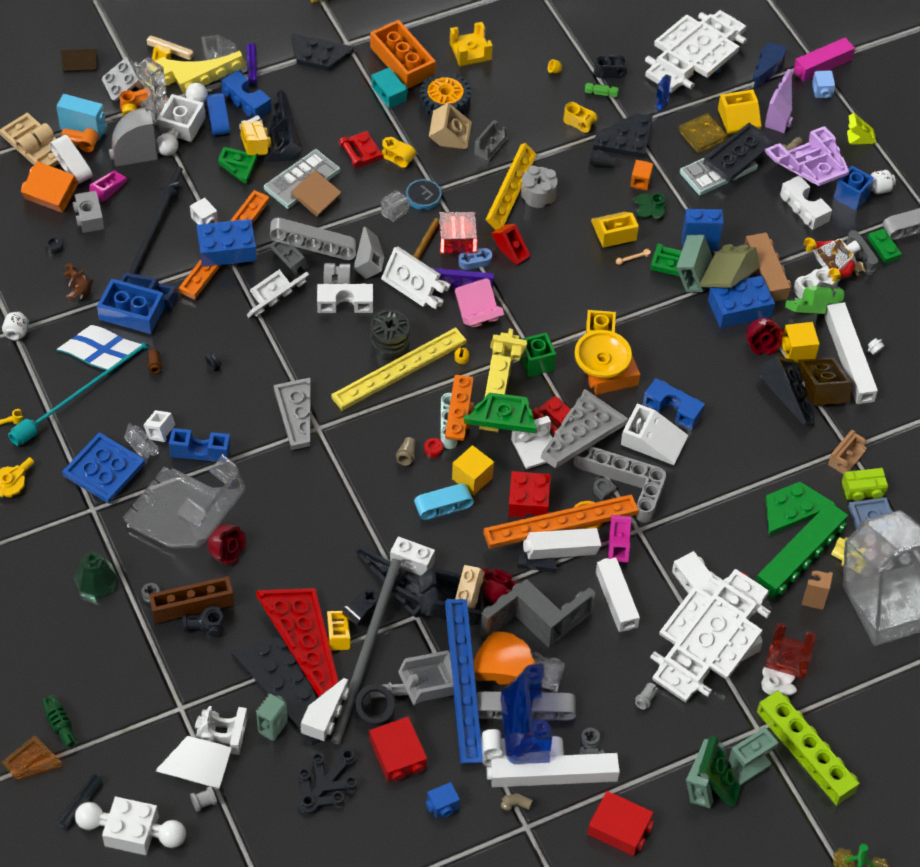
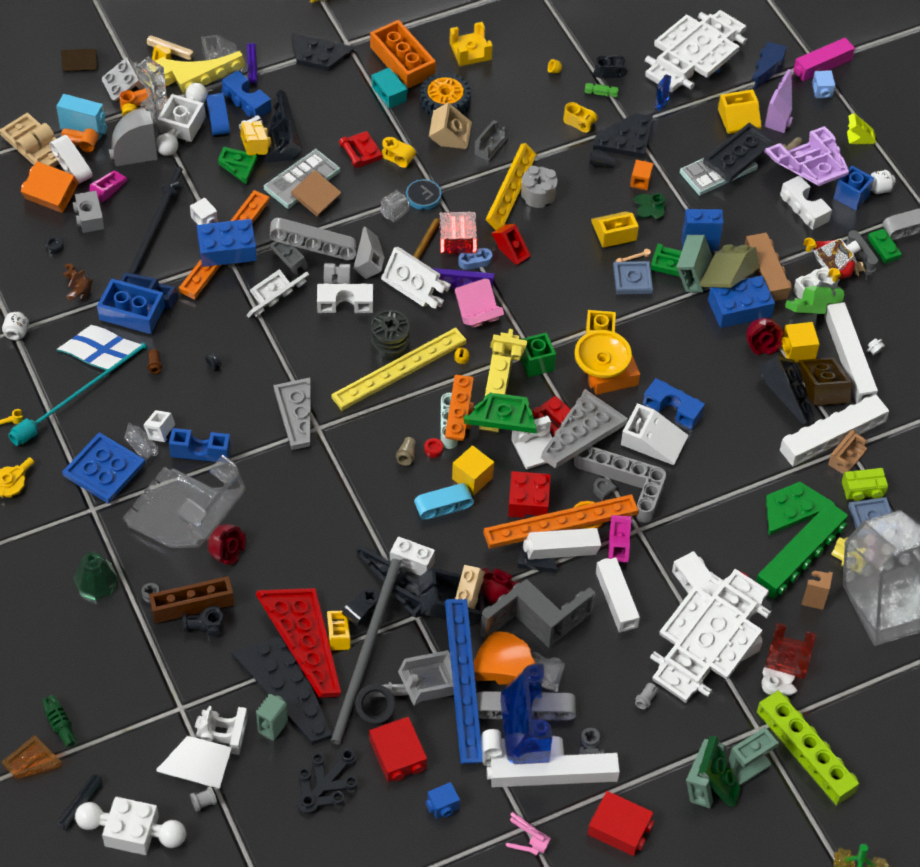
(321, 713): white slope -> none
(516, 799): dark tan arm -> none
(538, 841): none -> bright pink plant
(633, 277): none -> sand blue tile
(702, 132): clear yellow plate -> none
(832, 430): none -> white brick

